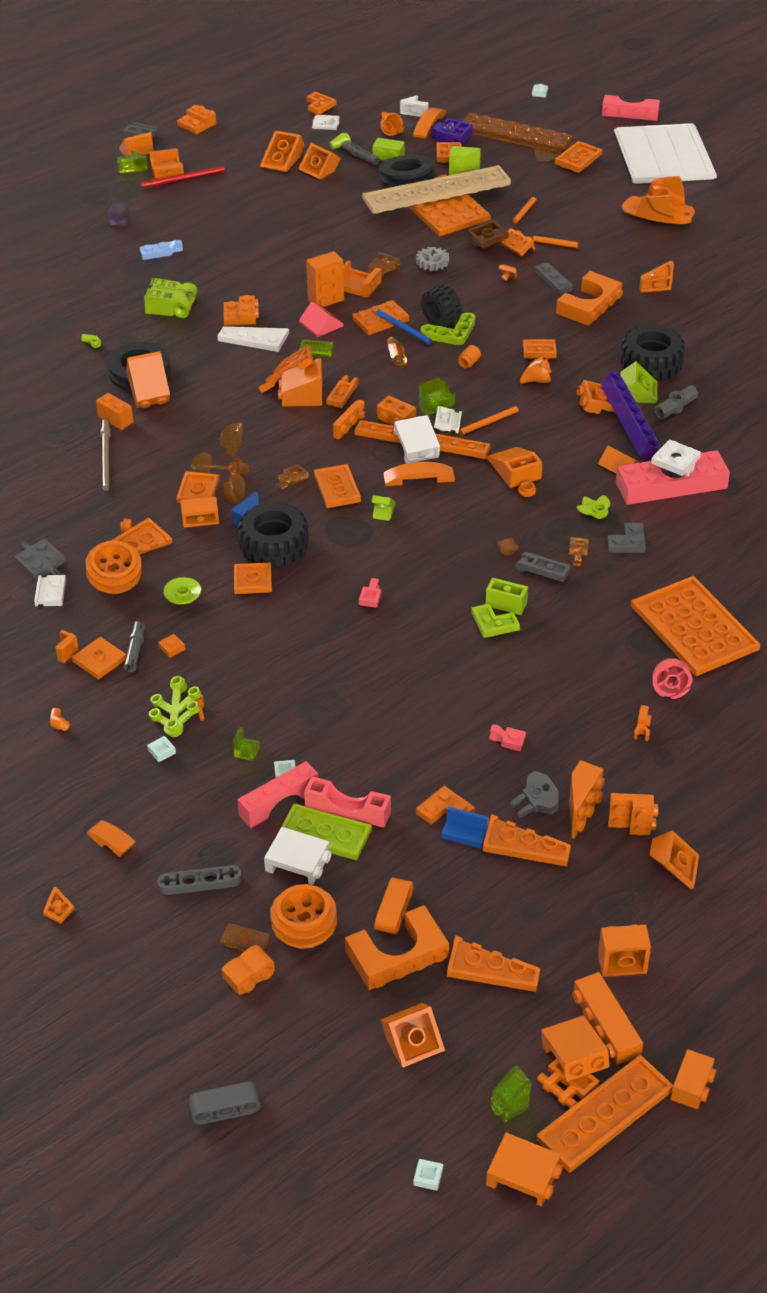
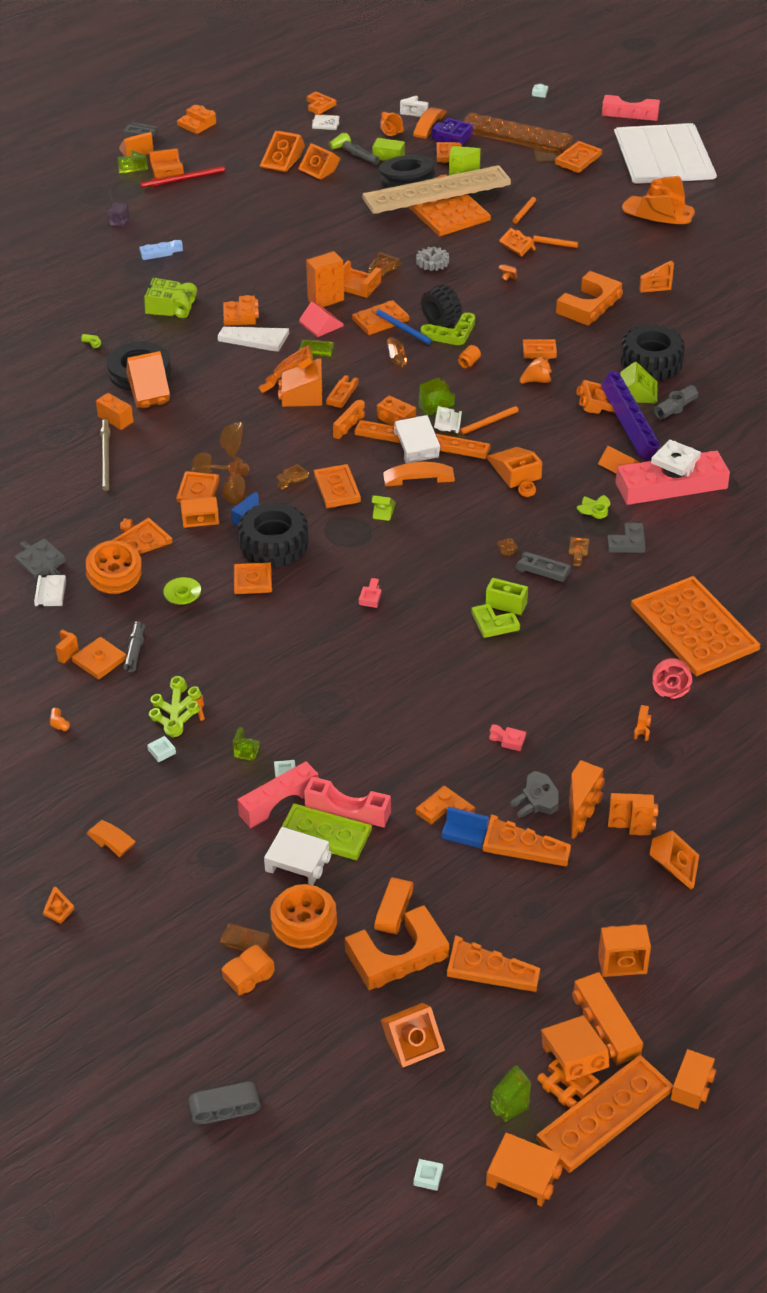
(171, 645): orange plate -> none
(199, 876): dark grey beam -> none
(487, 234): reddish brown plate -> none
(553, 278): dark grey plate -> none

